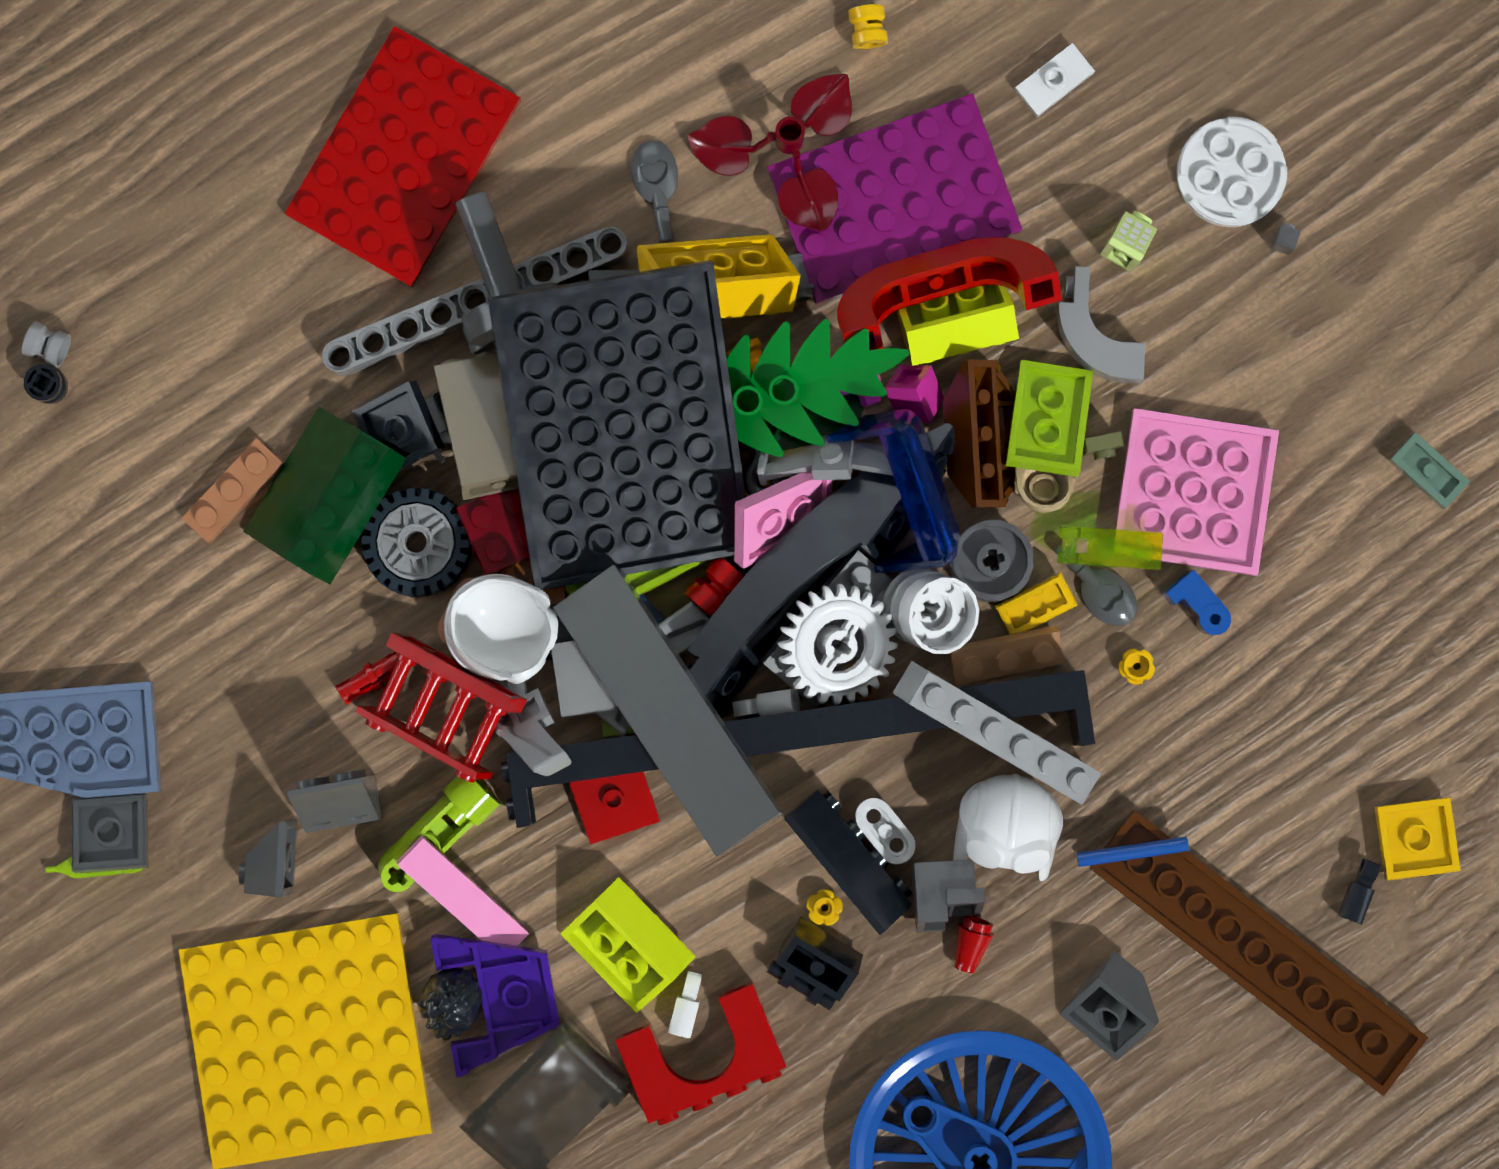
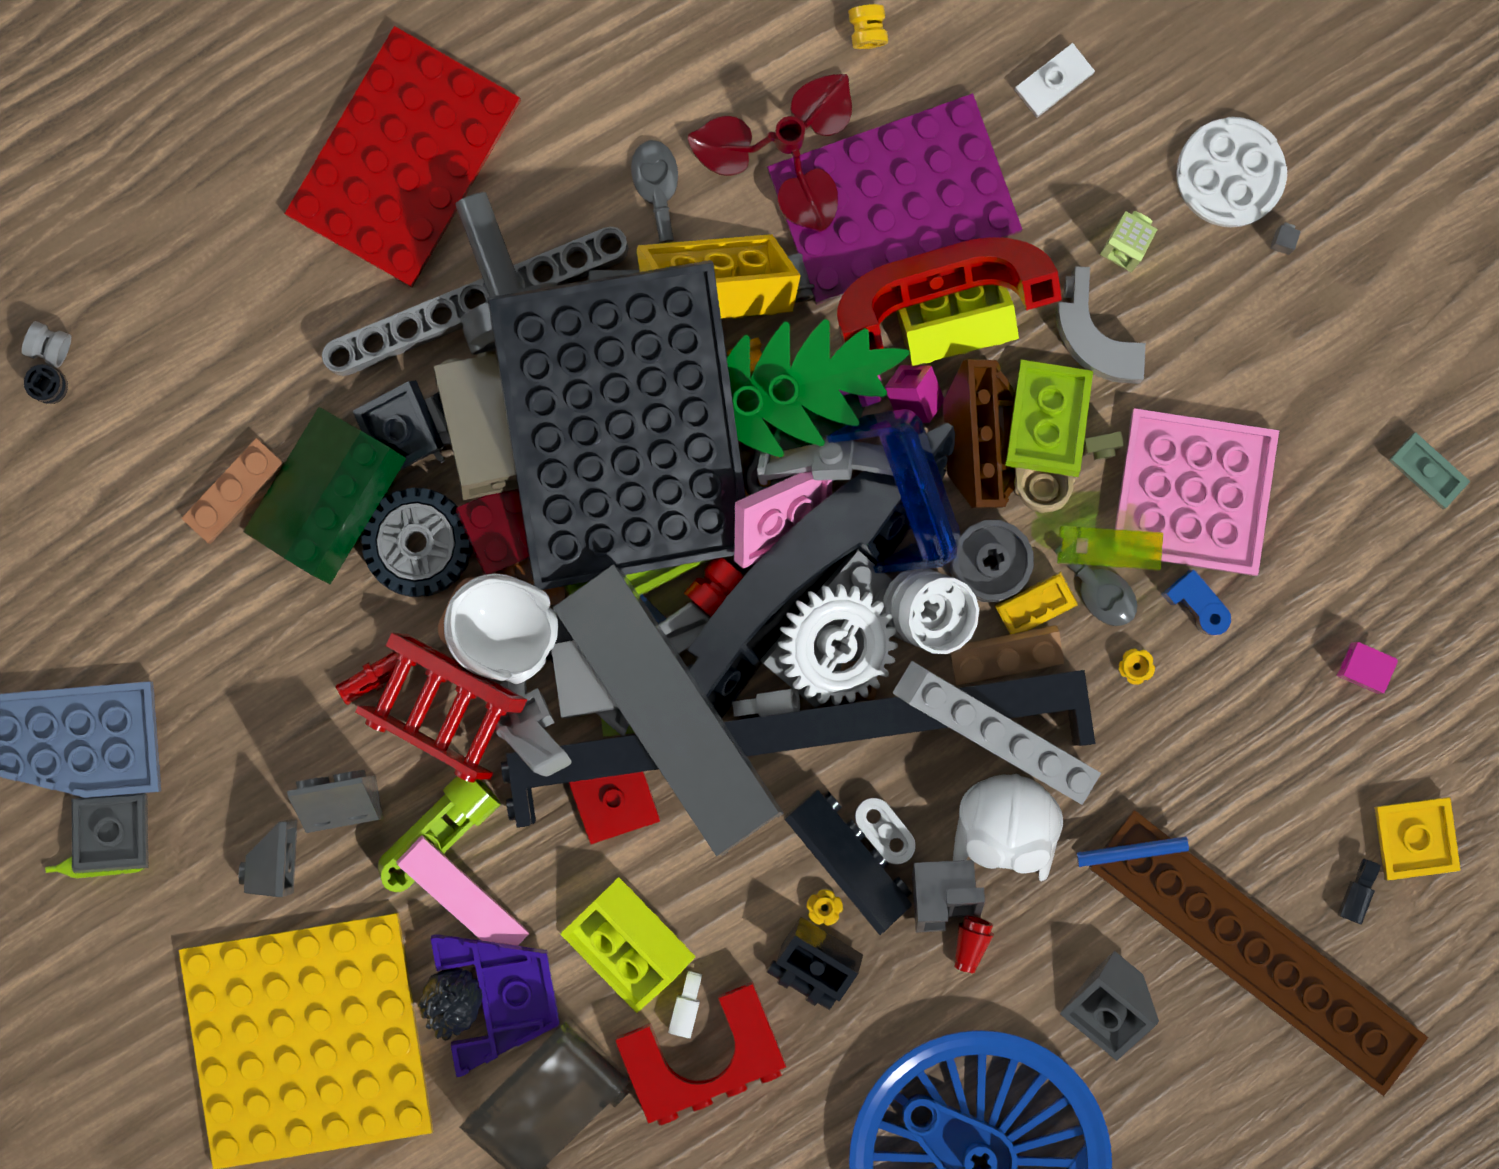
(1367, 667): none -> dark pink panel

